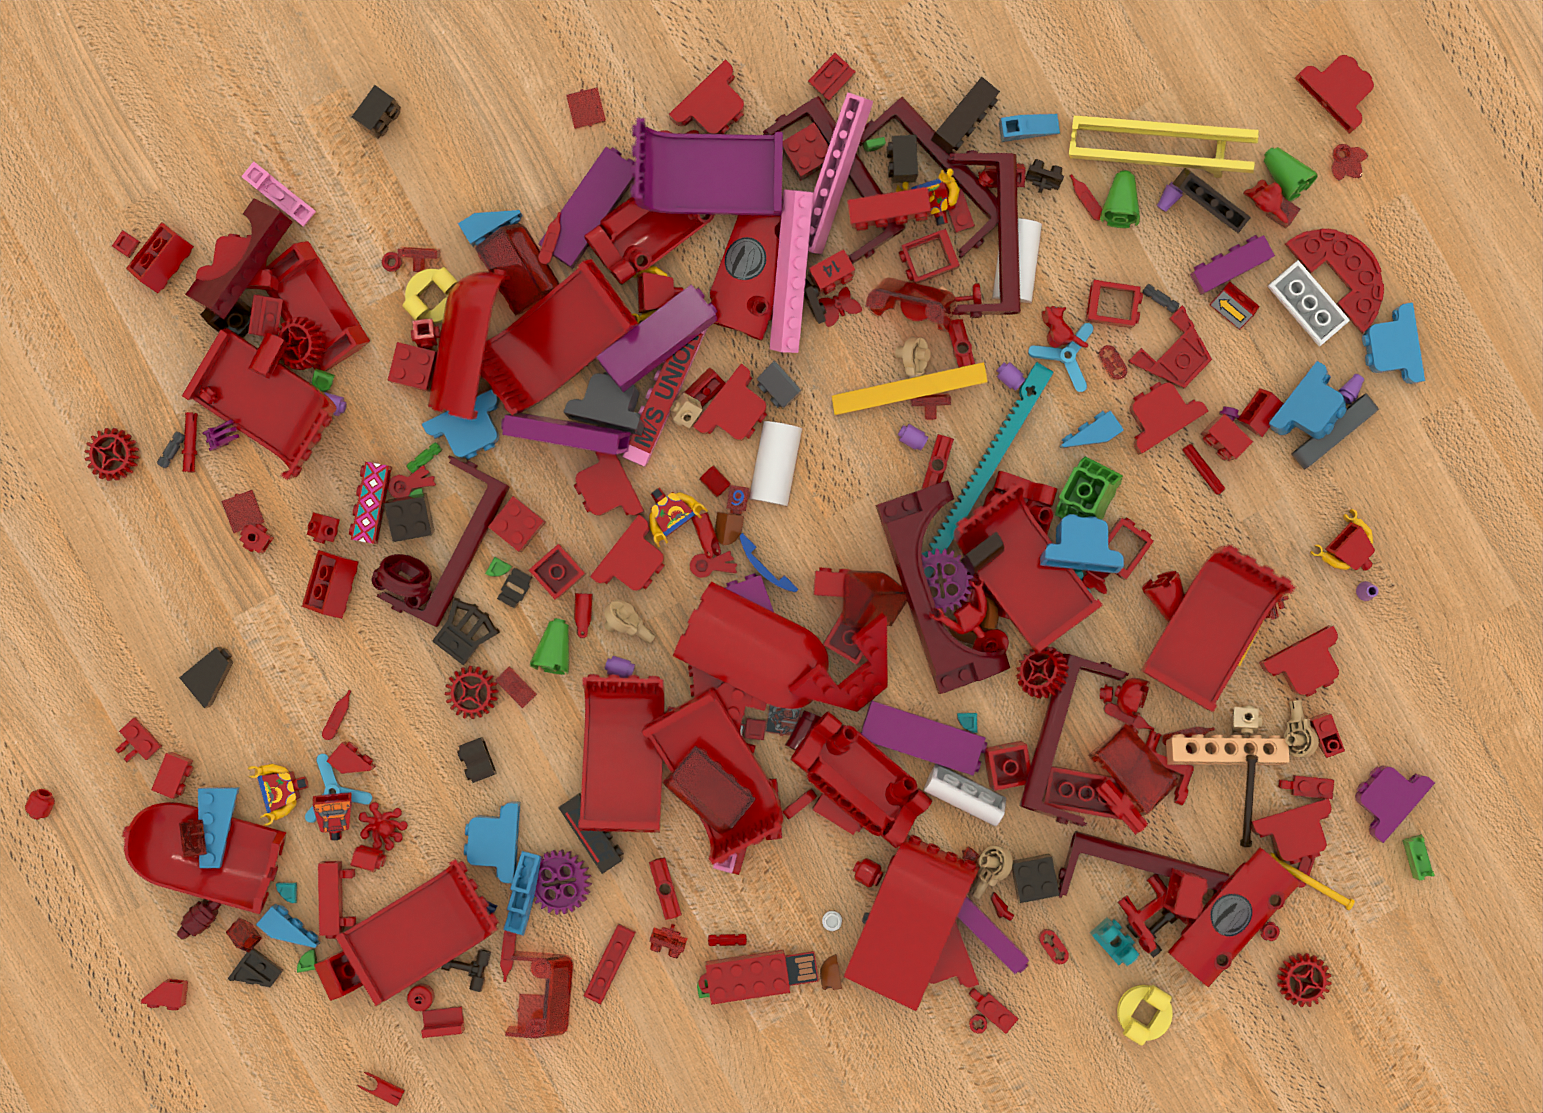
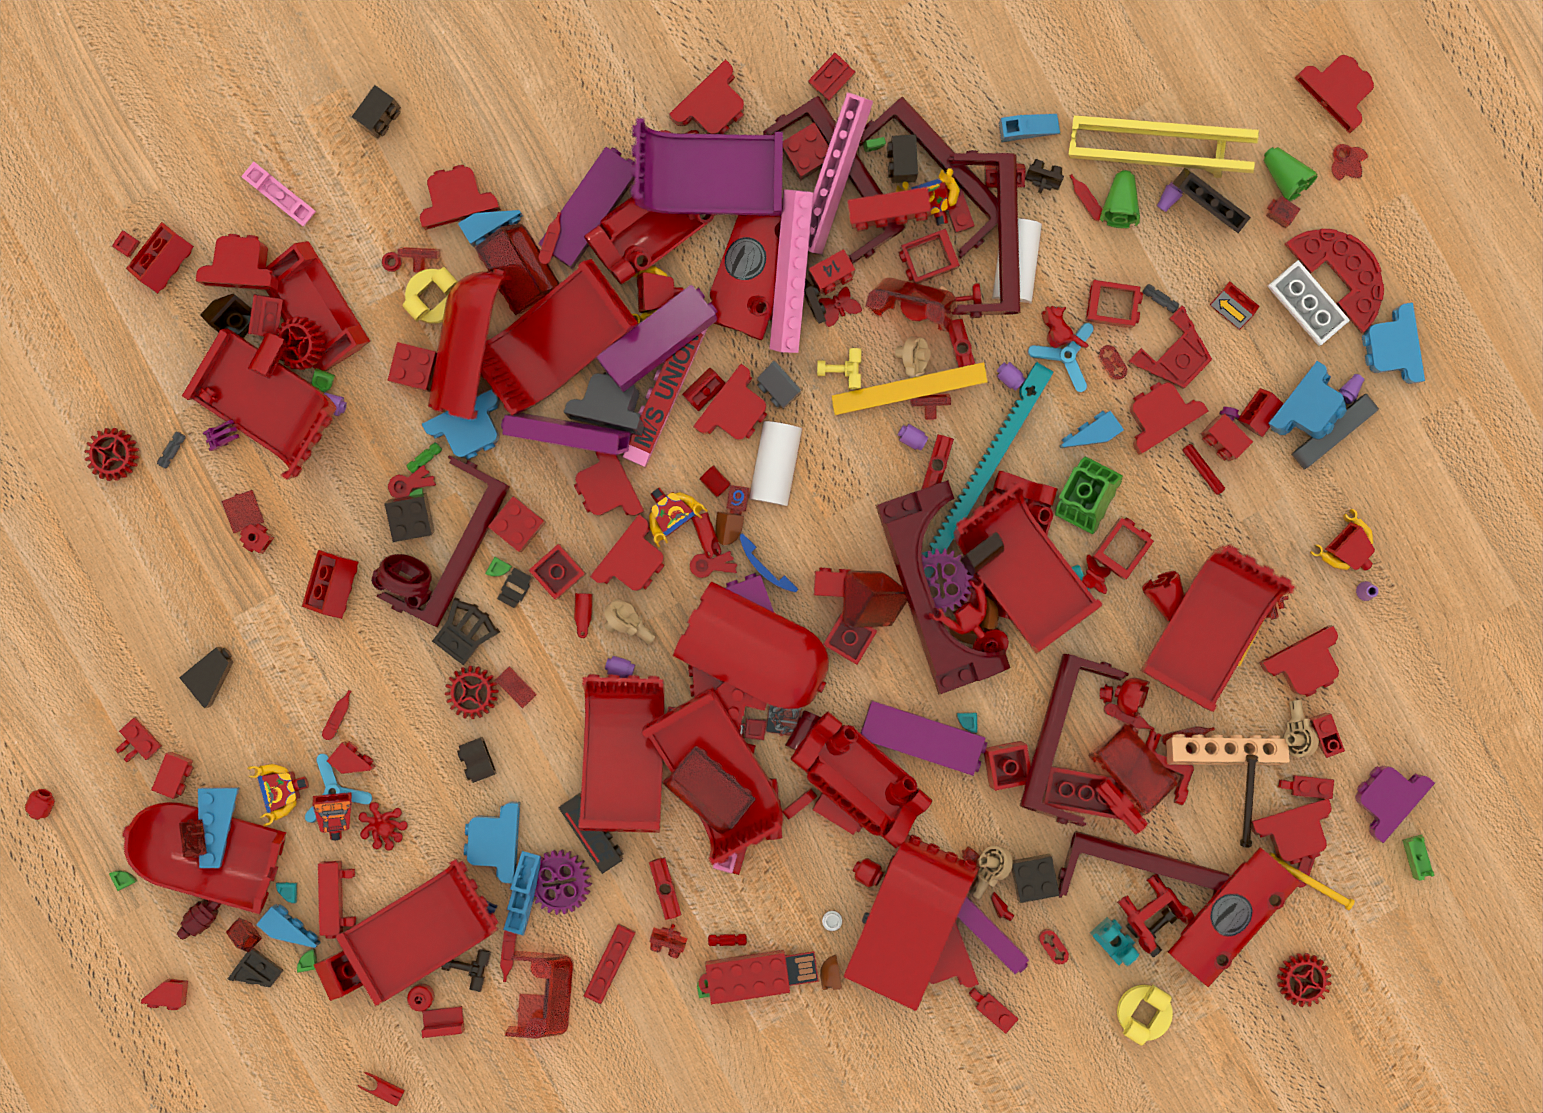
(122, 879): none -> bright green tile
(190, 435): red pin -> none
(222, 293): dark red arch -> none
(323, 528): red brick -> none
(368, 858): red brick -> none
(371, 502): brick -> none
(425, 333): red brick -> none
(455, 198): none -> red brick
(553, 649): bright green cone -> none
(586, 108): clear red piece -> none
(686, 410): tan brick -> none
(850, 368): none -> light yellow bar
(863, 683): red wing -> none
(965, 115): dark brown brick -> none
(966, 794): white brick -> none
(979, 1030): red bush -> none
(986, 178): red plate -> none
(1052, 662): red gear -> none
(1082, 546): dark azure brick -> none
(1185, 893): red brick -> none
(1232, 264): magenta brick -> none
(1246, 720): tan brick -> none
(1267, 198): red animal -> none
(1275, 931): red plate -> none

